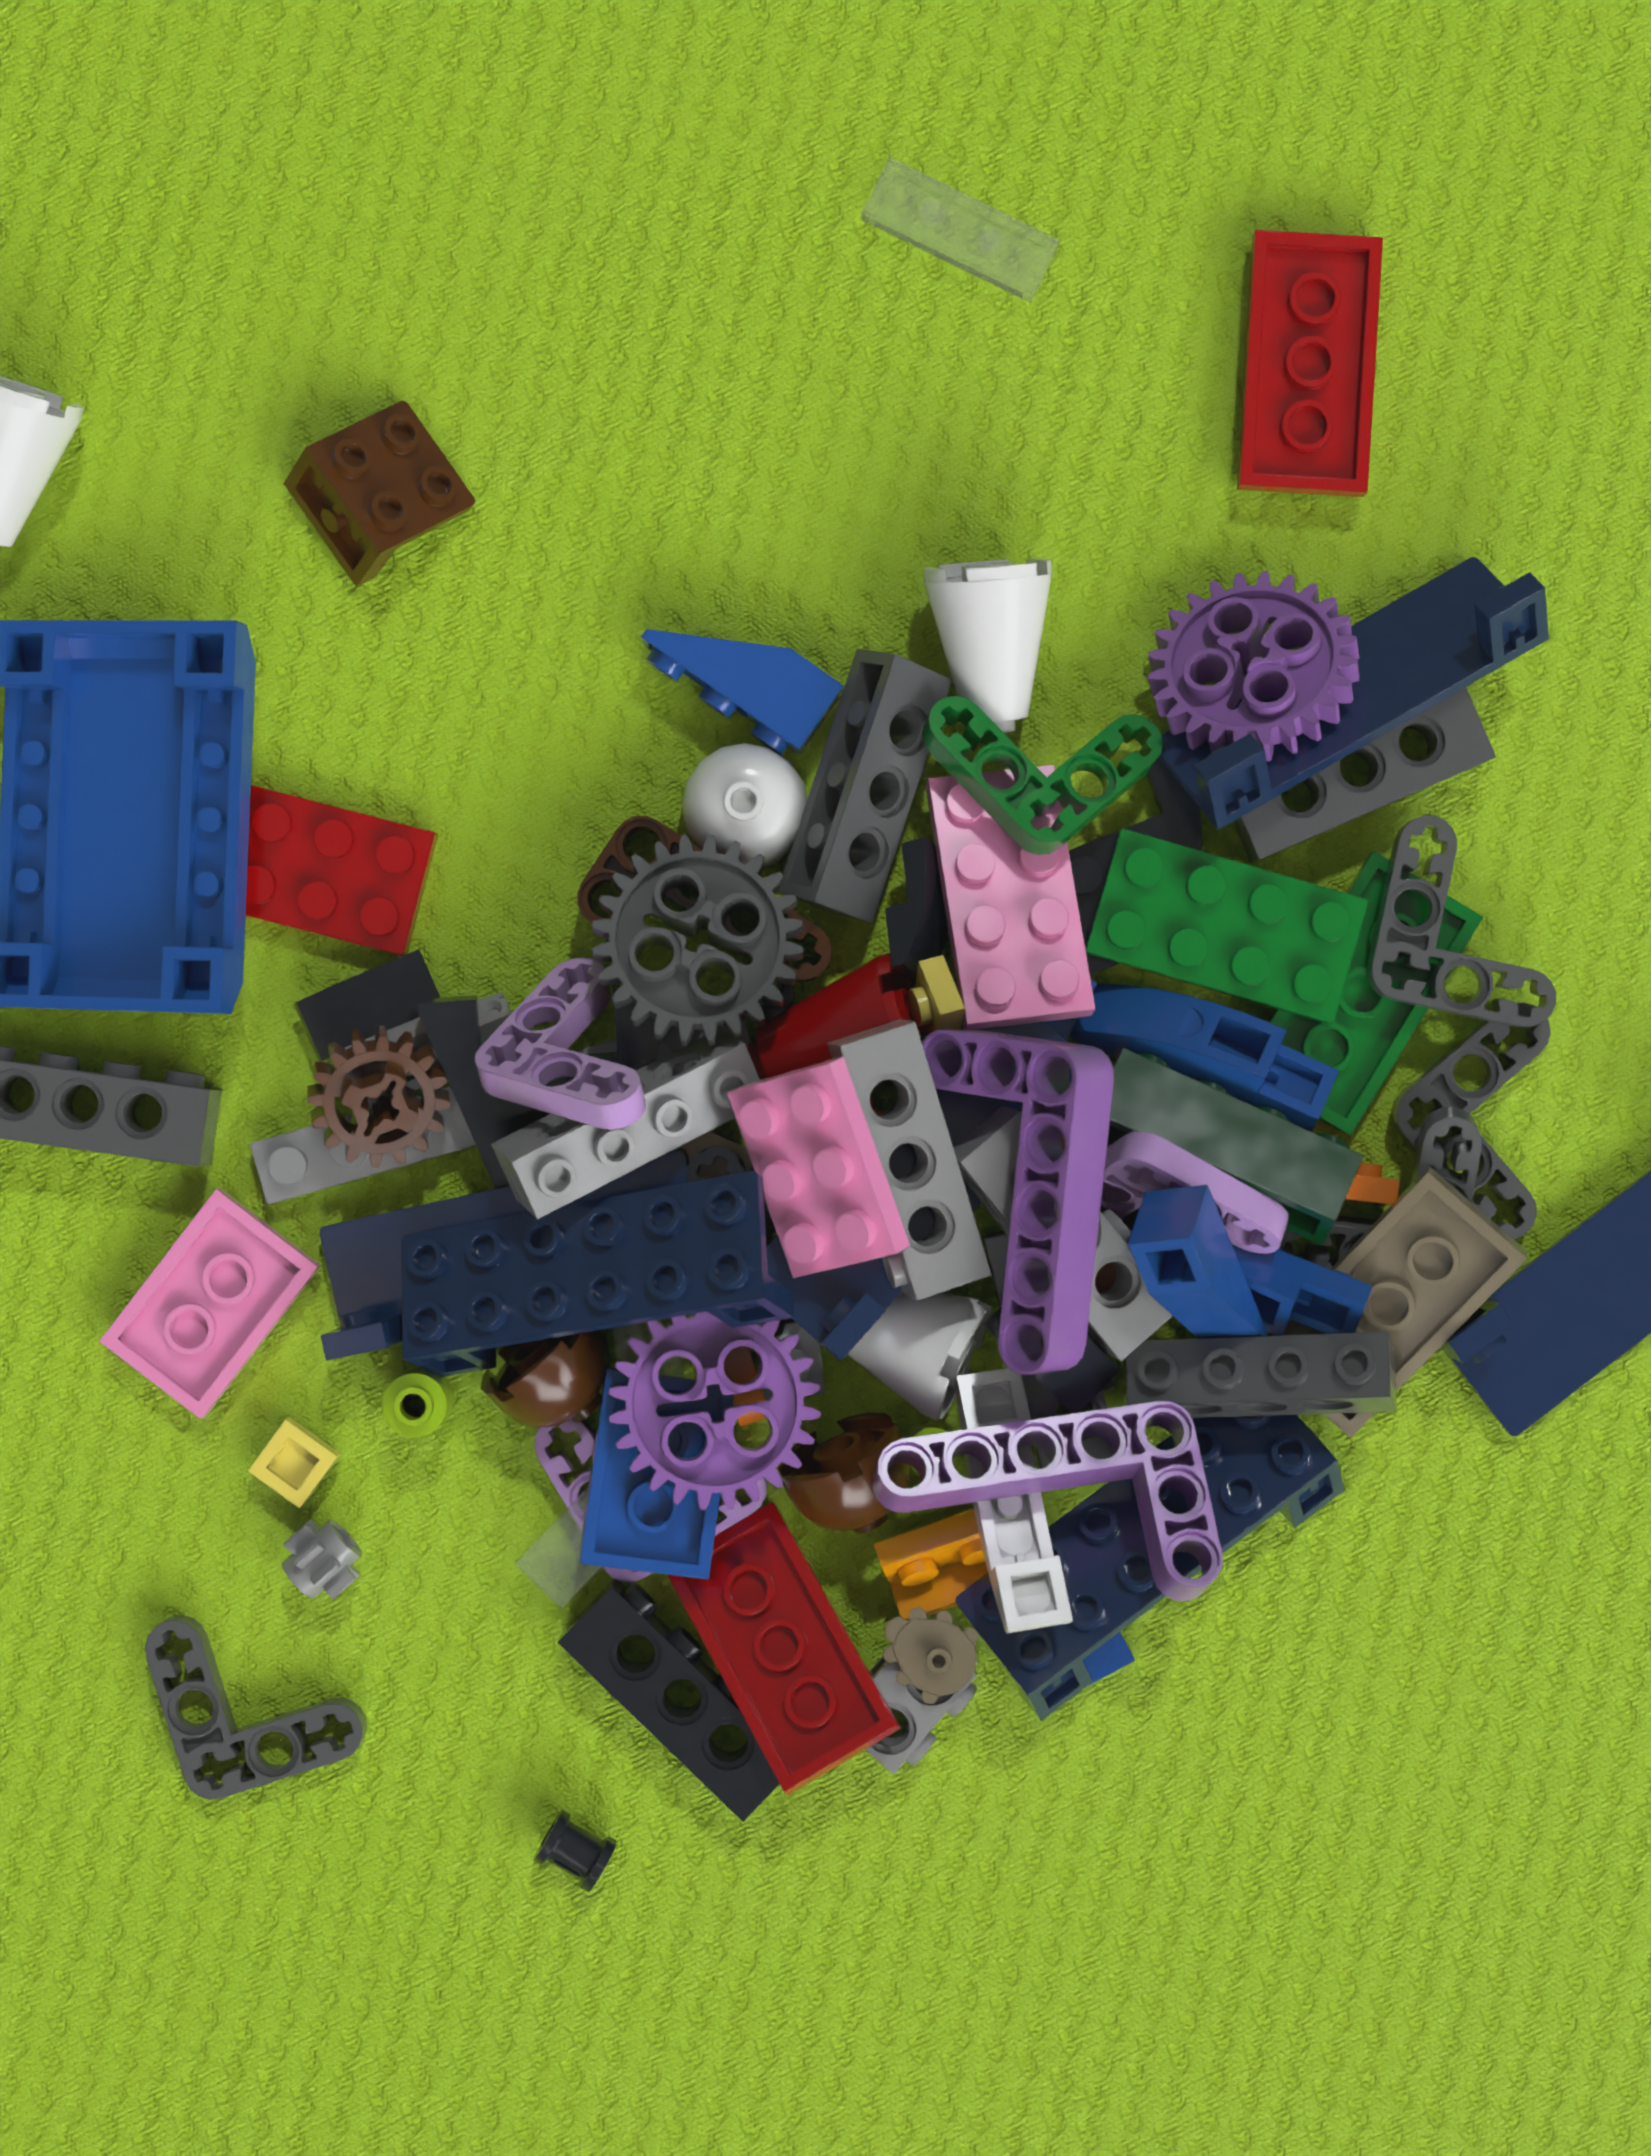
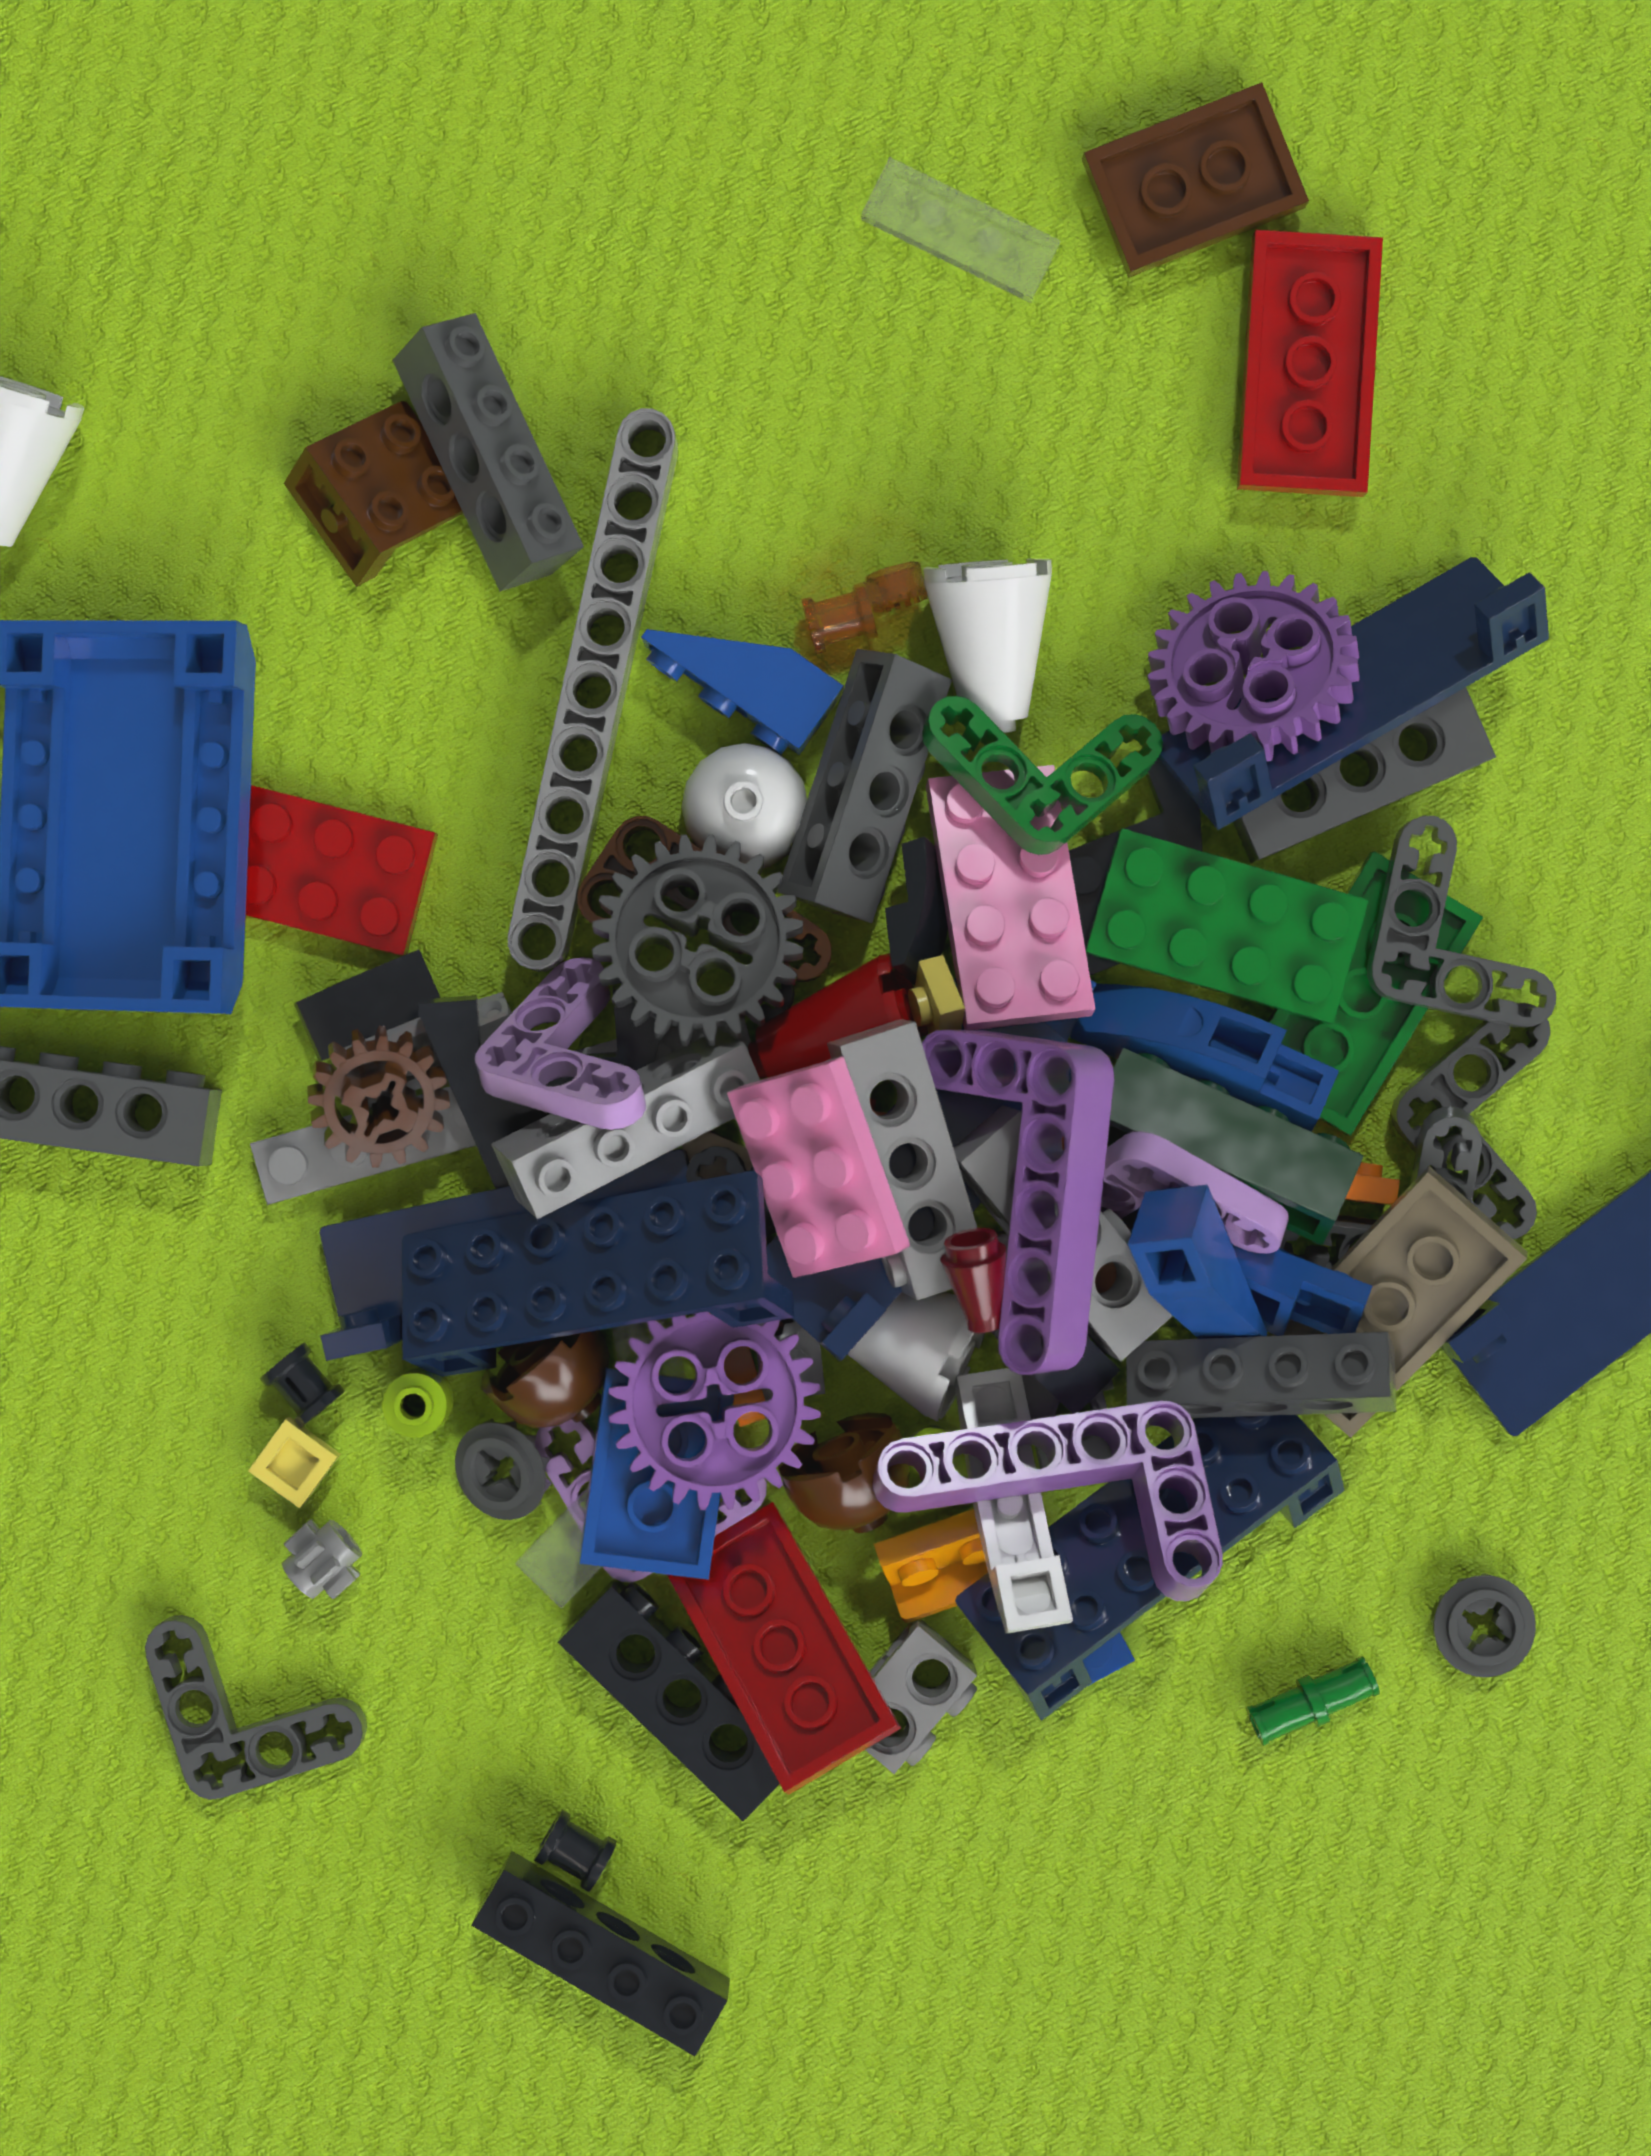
(210, 1303): bright pink plate -> none
(302, 1384): none -> black bush
(479, 1459): none -> dark grey gear
(487, 451): none -> dark grey brick
(588, 660): none -> light grey beam
(603, 1953): none -> black brick
(852, 612): none -> clear orange connector
(931, 1653): dark tan piece -> none
(977, 1275): none -> dark red cone
(1195, 180): none -> reddish brown plate
(1313, 1700): none -> green pin
(1487, 1654): none -> dark grey gear

